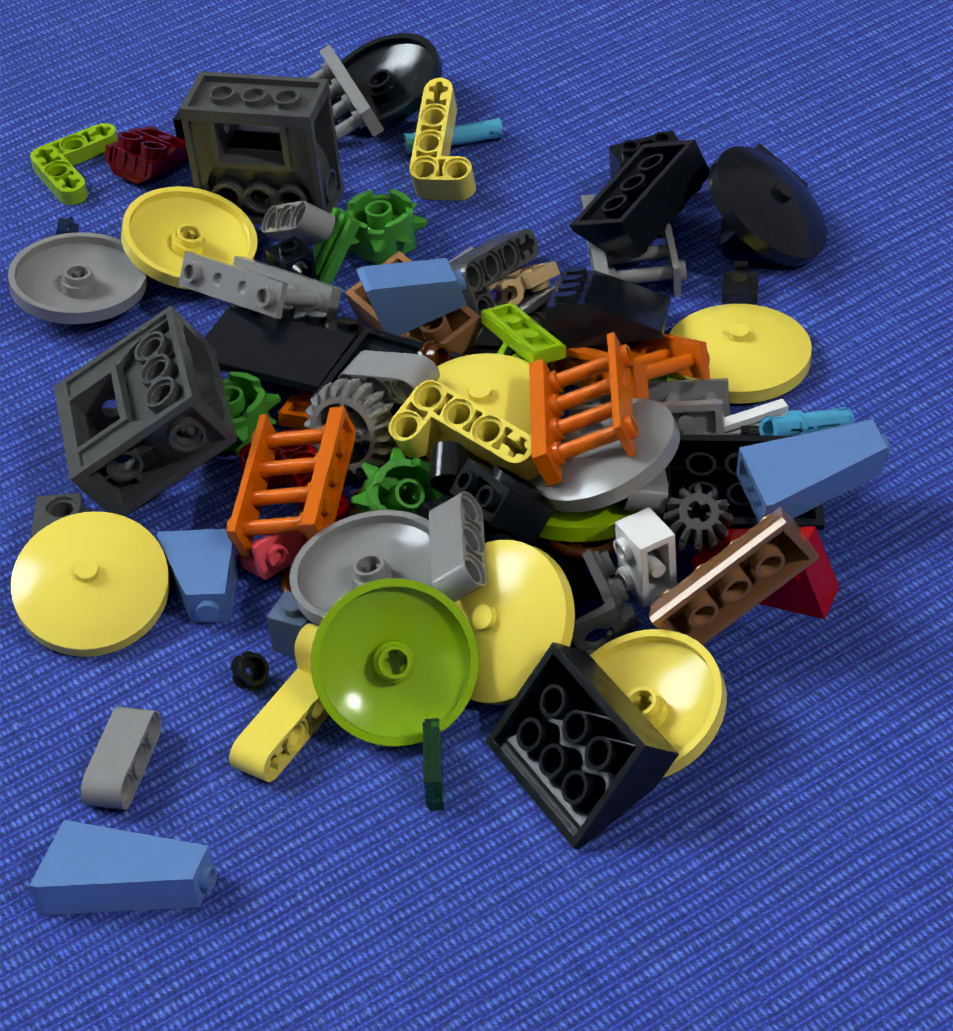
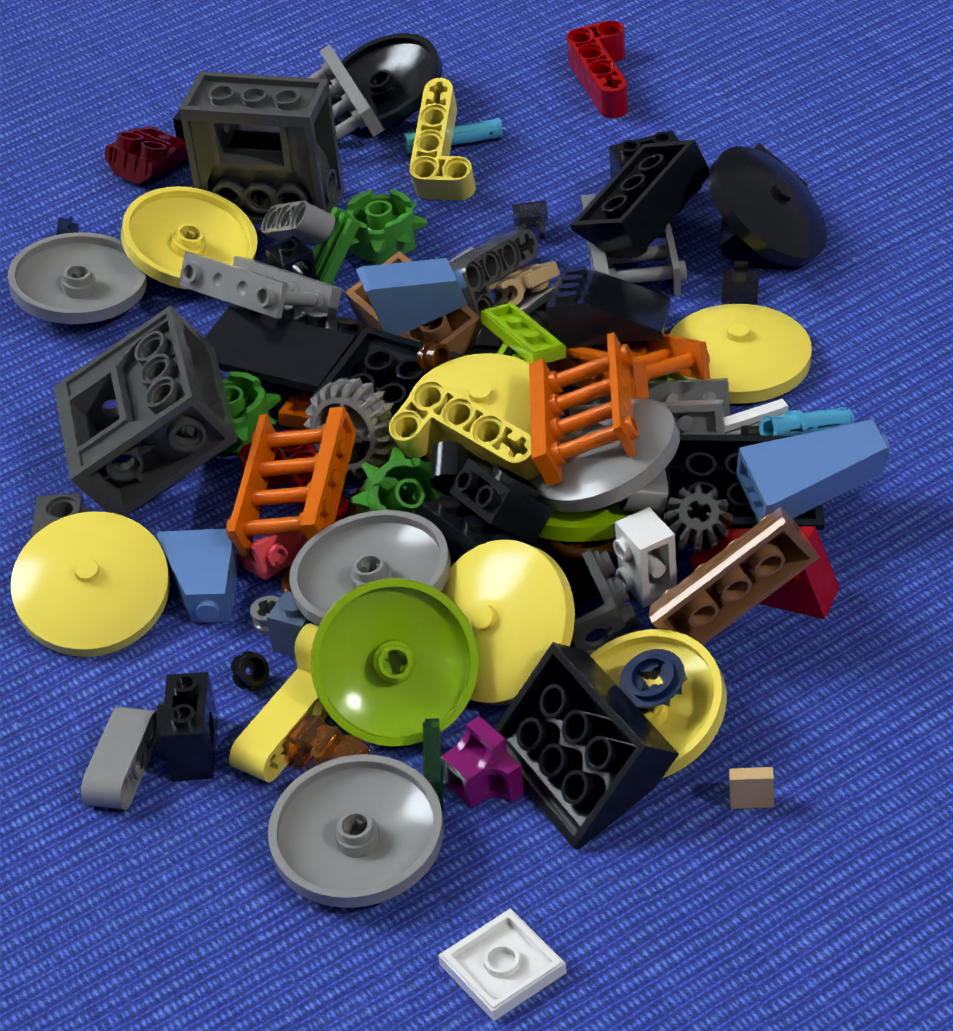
(62, 156): lime beam -> none
(119, 871): medium blue slope -> none
(188, 726): none -> black brick
(259, 611): none -> light grey bush
(321, 741): none -> clear orange leg
(356, 831): none -> light grey dish
(391, 372): light grey beam -> none
(457, 546): light grey beam -> none
(482, 766): none -> magenta brick
(502, 964): none -> white tile
(530, 216): none -> clear smoke tile
(592, 60): none -> red beam
(651, 665): none -> dark blue gear
(751, 787): none -> tan tile

